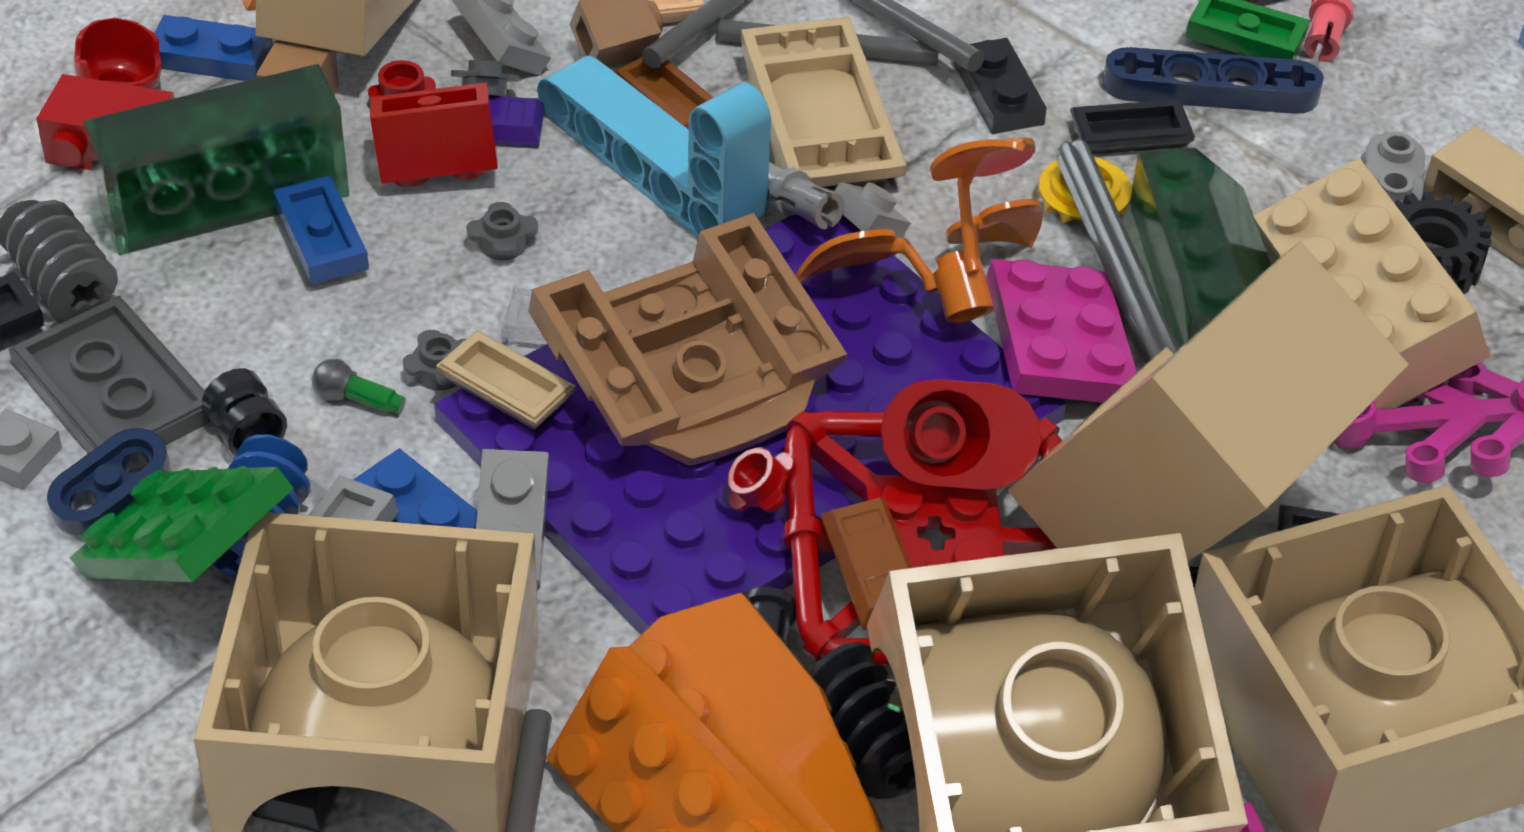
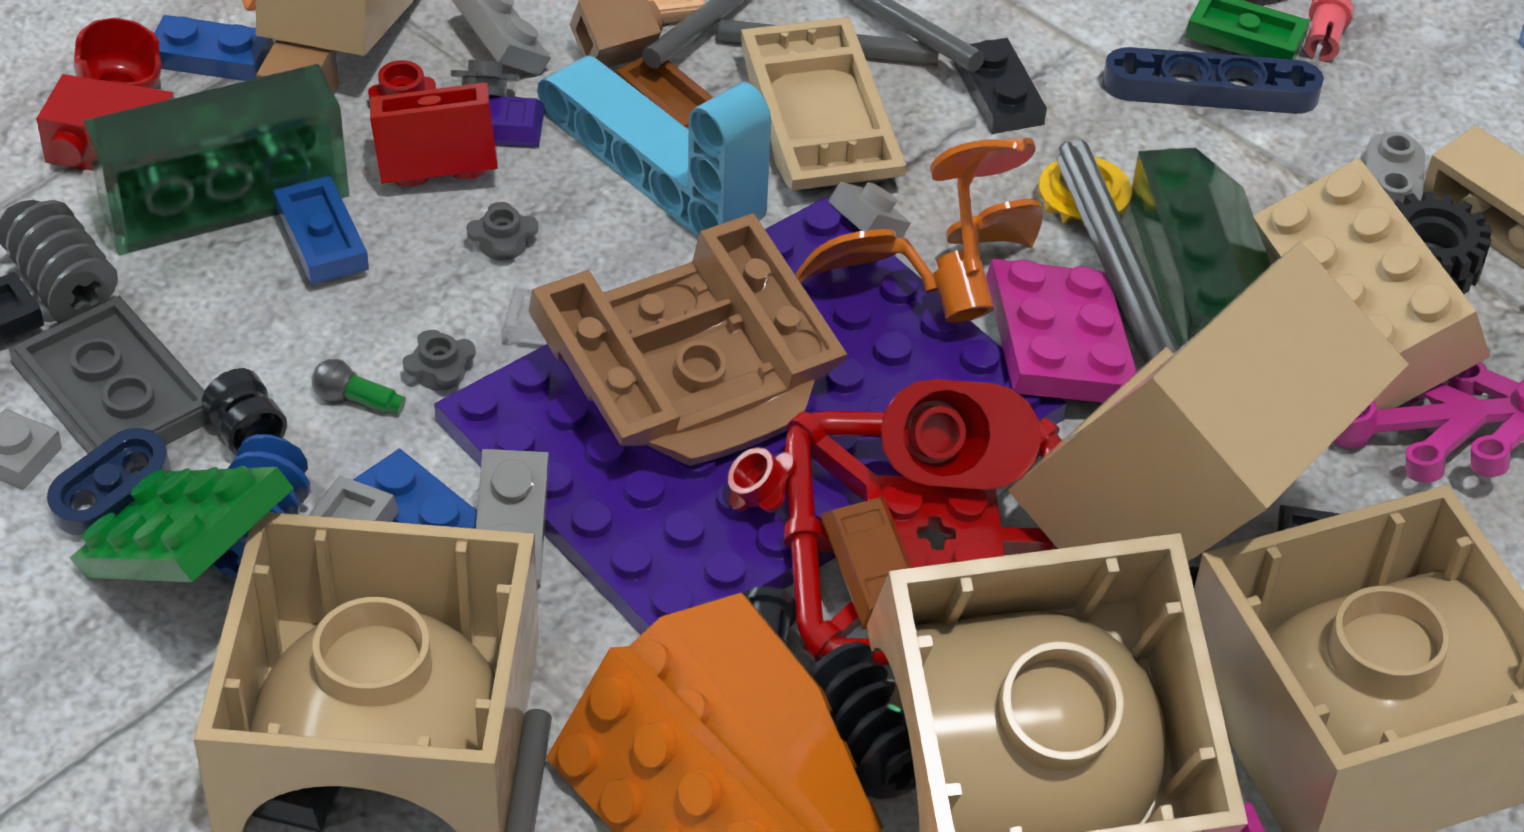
(505, 379): tan tile -> none
(794, 194): light grey pin -> none
(1133, 126): black tile -> none

